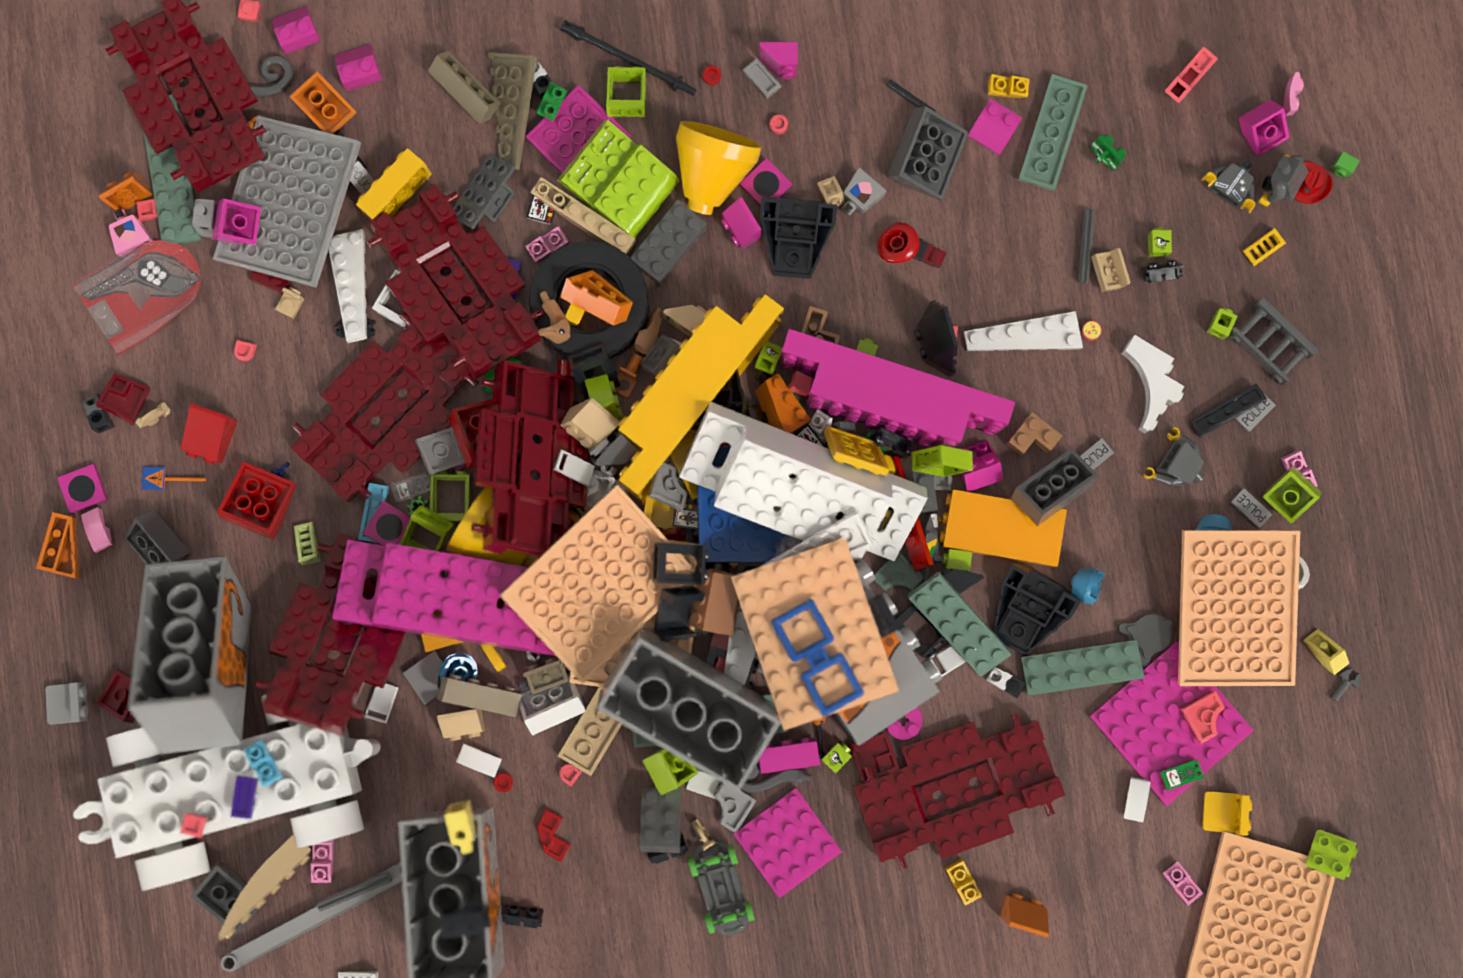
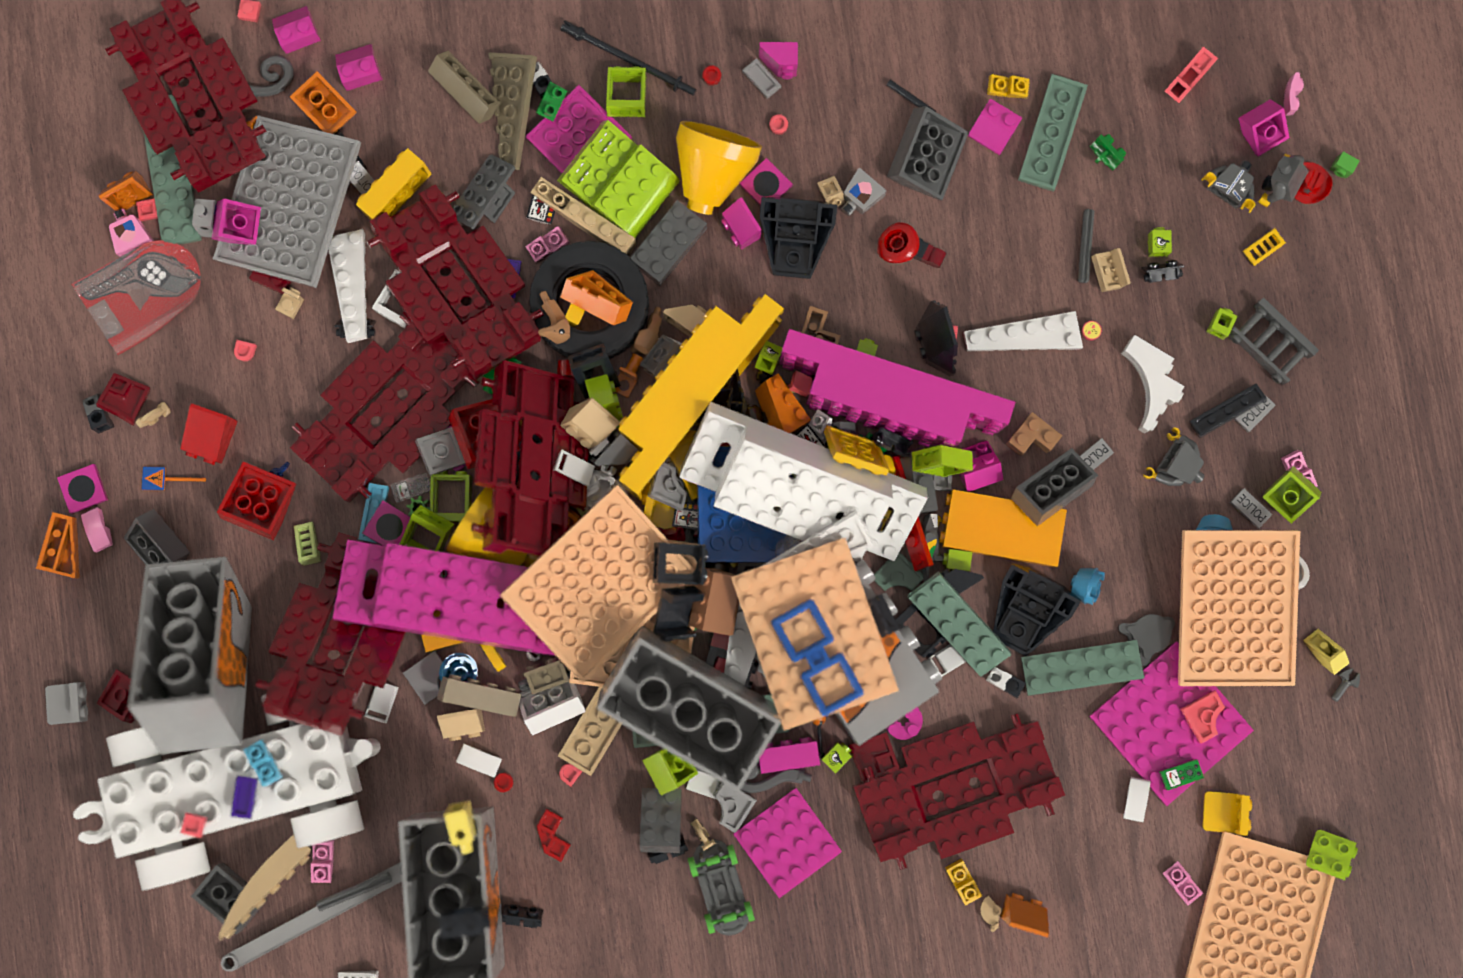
(990, 912): none -> tan piece

